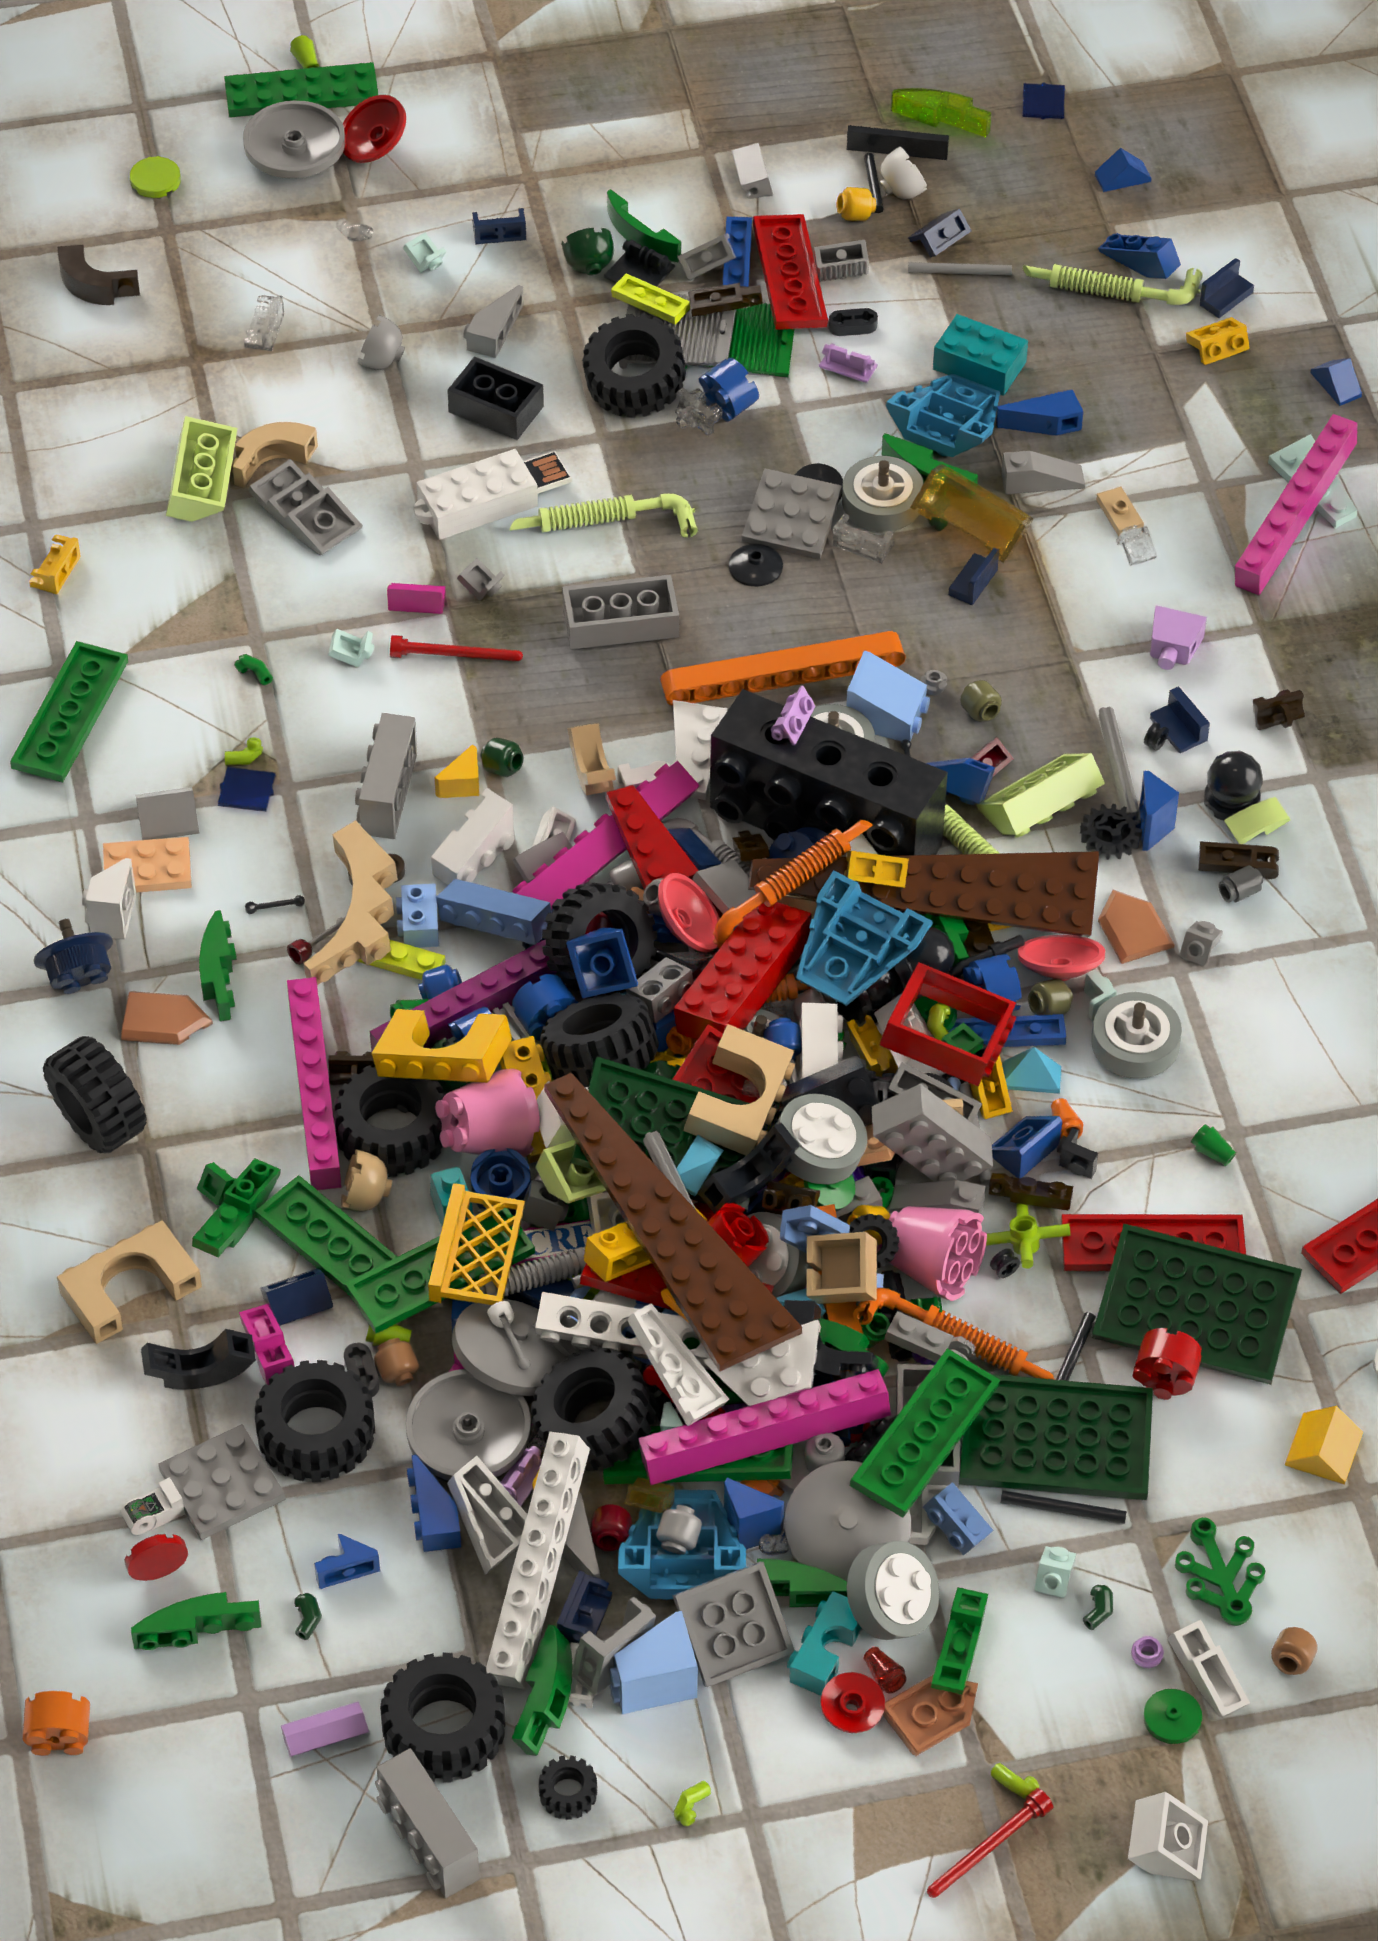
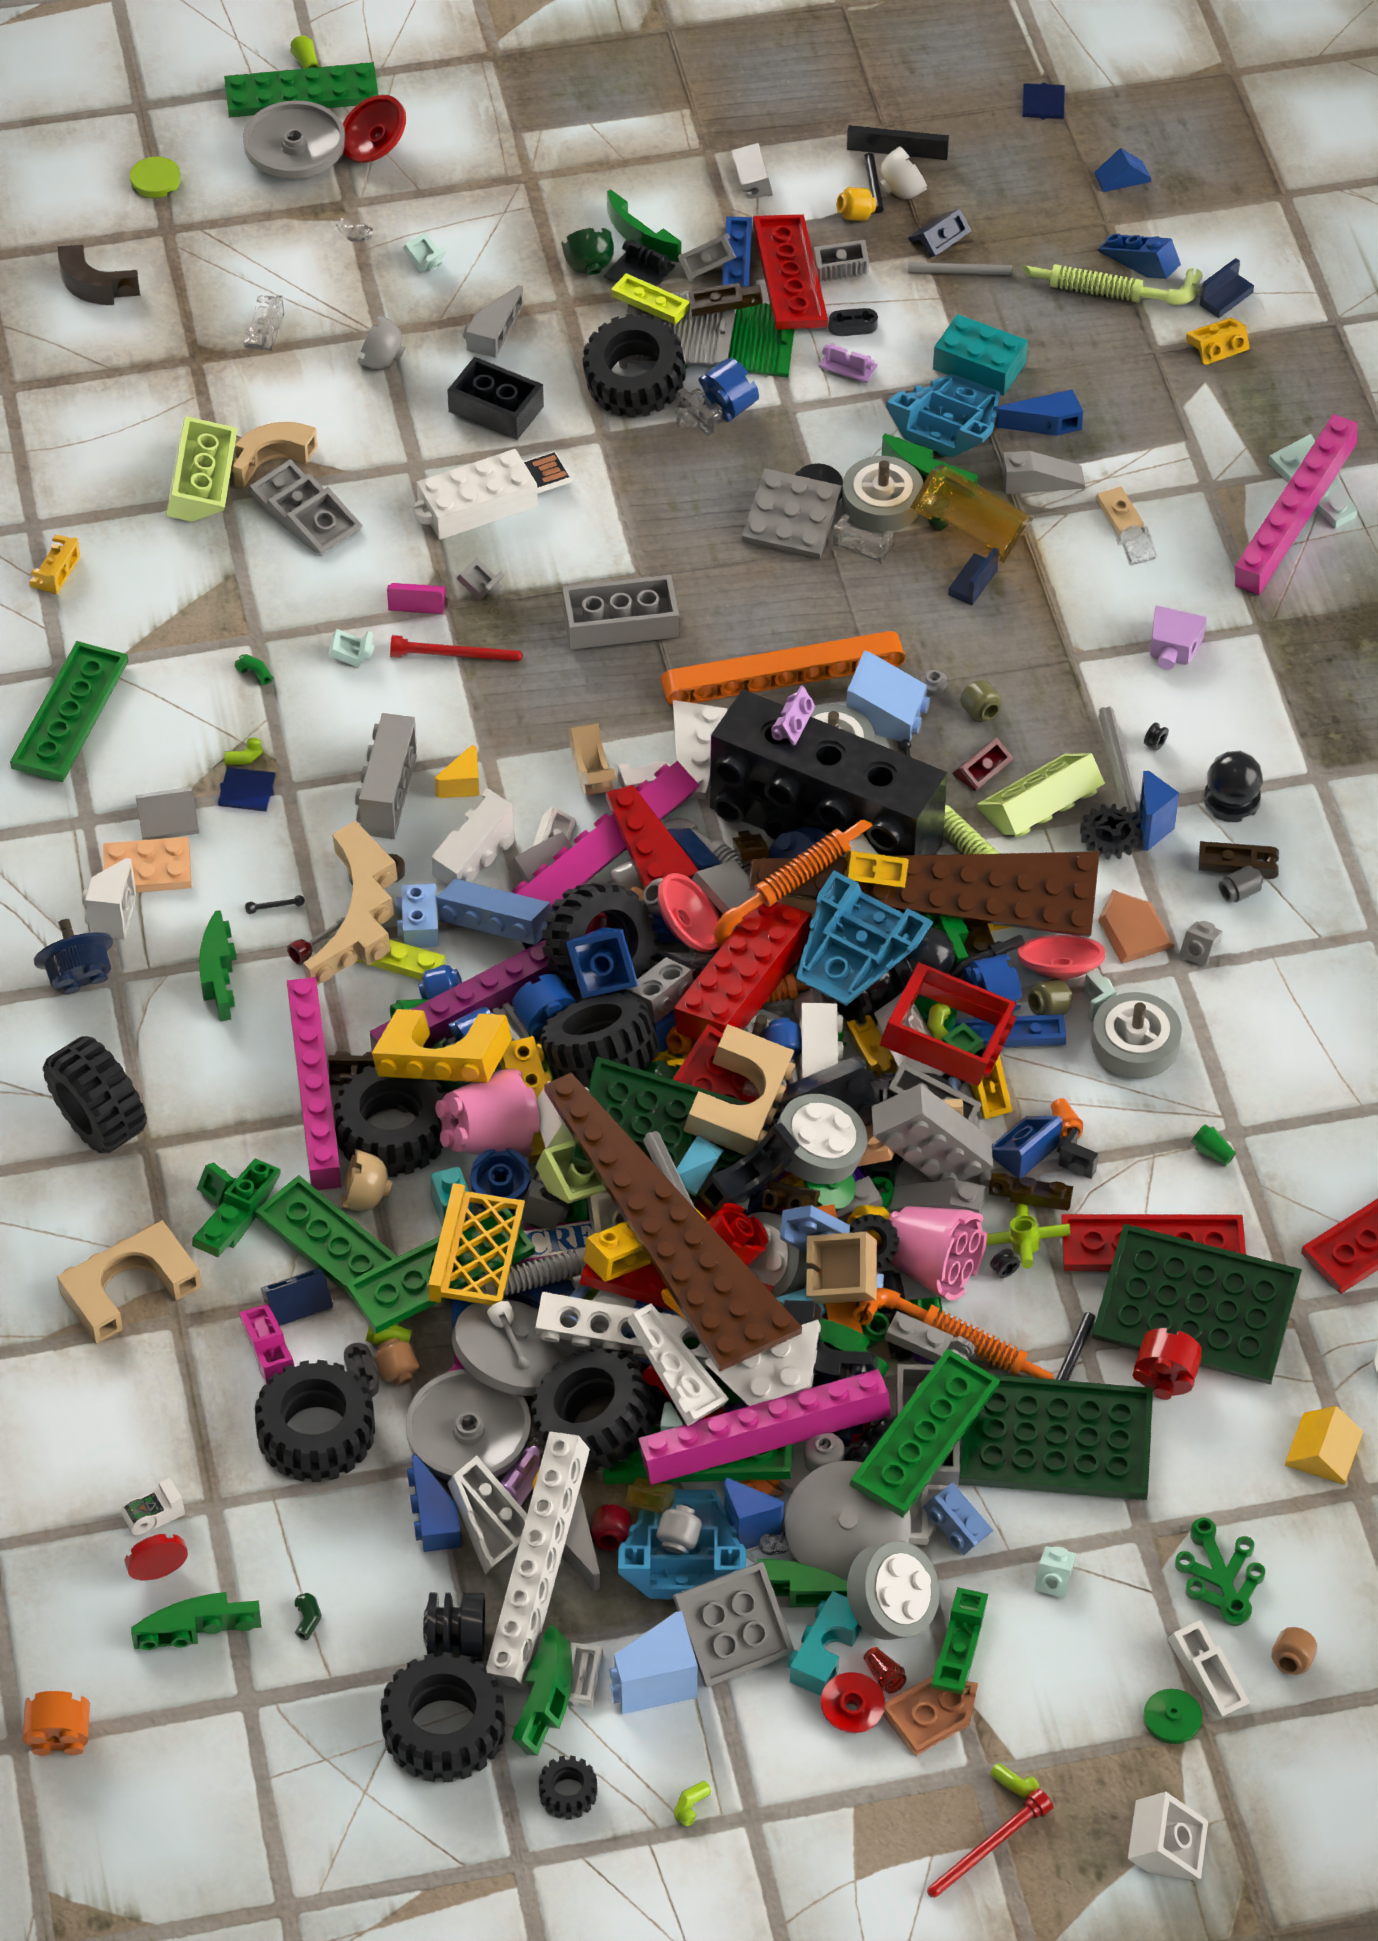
(162, 1018): nougat tile -> none
(203, 1366): black arch -> none
(222, 1481): light grey plate -> none
(324, 1729): lavender piece -> none
(354, 1562): blue slope -> none
(427, 1824): light grey brick -> none
(455, 1625): none -> black wheel
(499, 229): dark blue hinge -> none
(501, 757): dark green head -> none
(584, 1607): dark blue hinge -> none
(597, 1657): light grey panel -> none
(607, 511): yellowish green piece -> none
(755, 565): black dish -> none
(934, 105): clear neon green slope -> none
(966, 778): blue slope -> none
(1032, 1072): medium azure slope -> none
(1063, 1506): black bar -> none
(1103, 1606): dark green arm -> none
(1150, 1645): lavender plate -> none
(1183, 719): dark blue panel -> none
(1257, 818): yellowish green slope -> none
(1279, 709): dark brown hips -> none
(1338, 380): slope -> none

